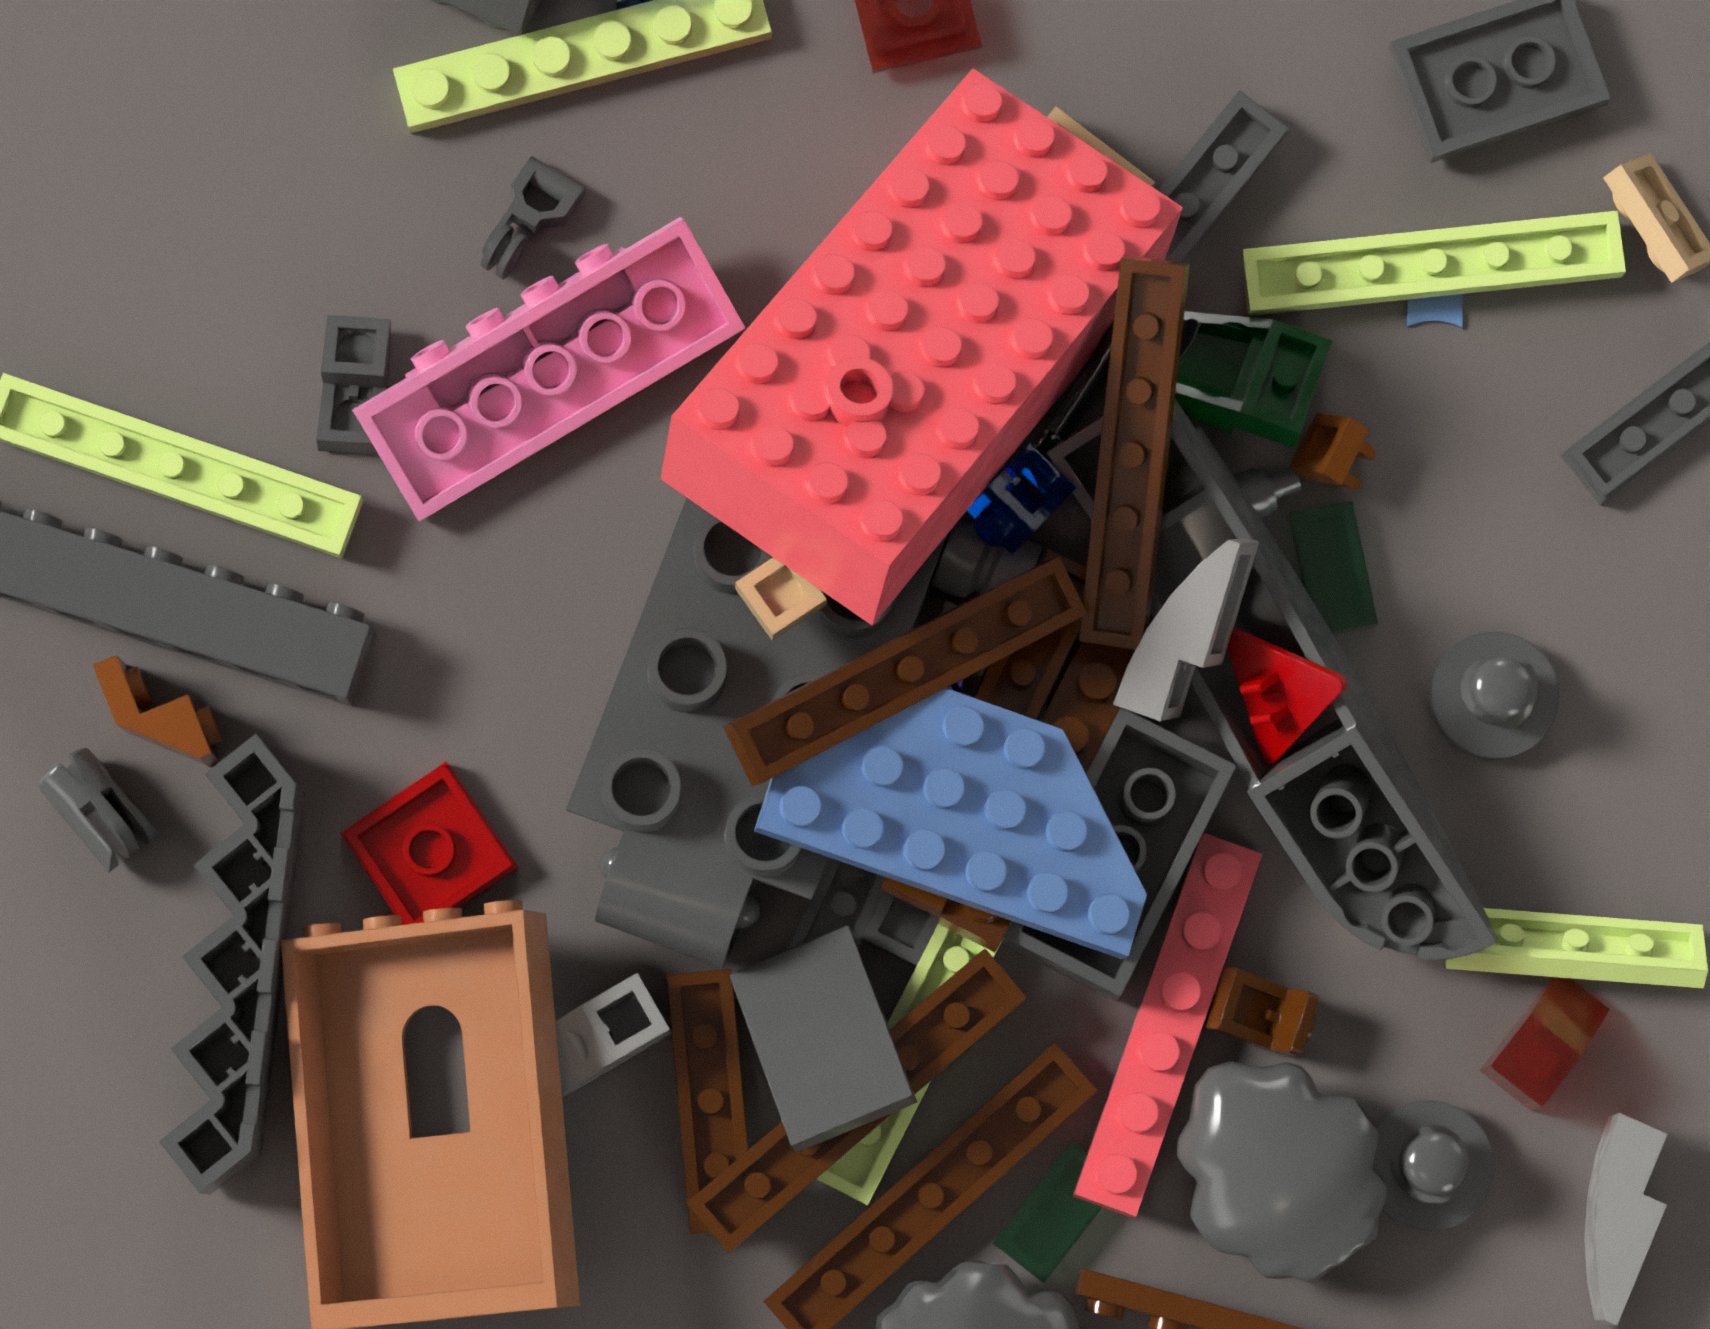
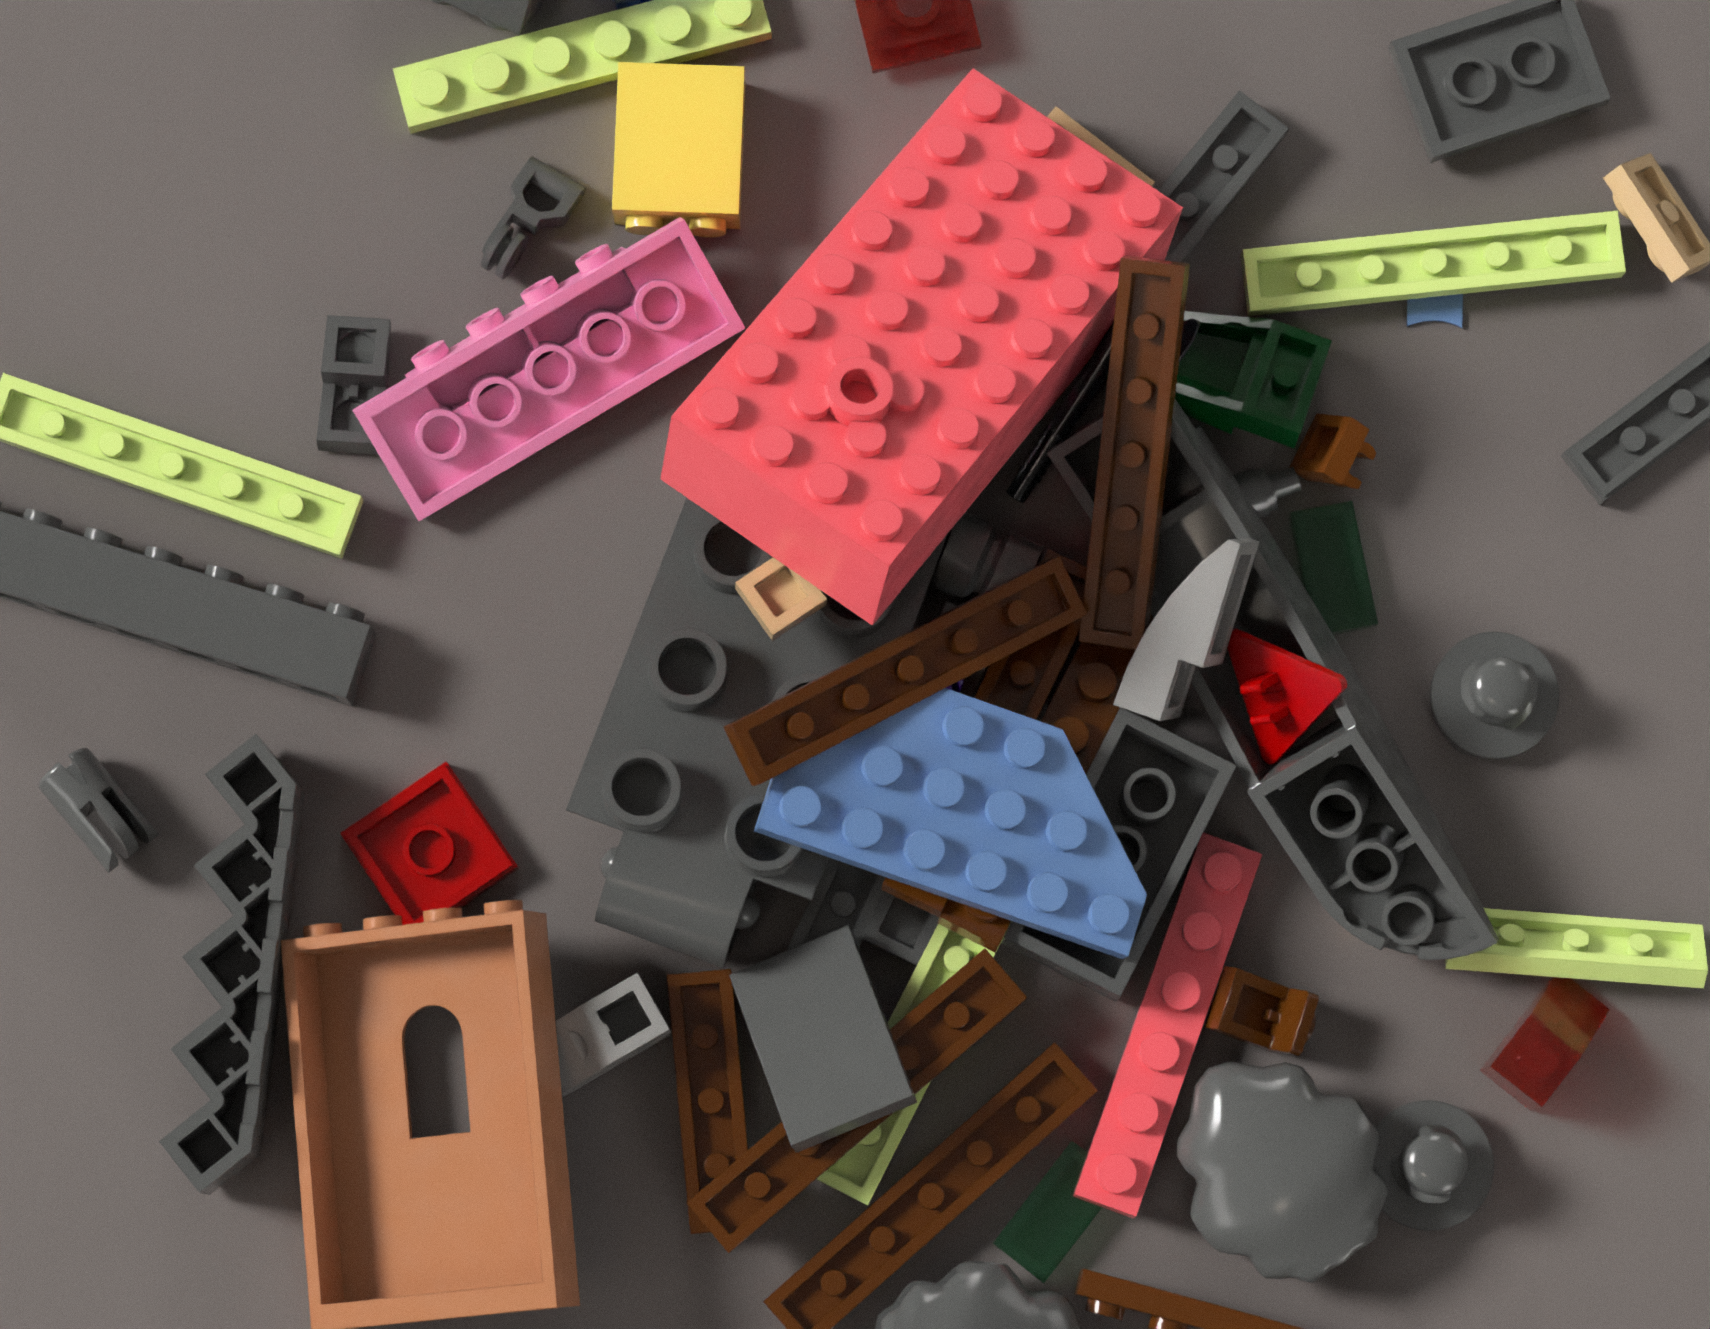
(174, 725): dark orange slope -> none
(678, 147): none -> light yellow brick
(1010, 510): clear blue brick -> none
(1619, 1215): light grey slope -> none

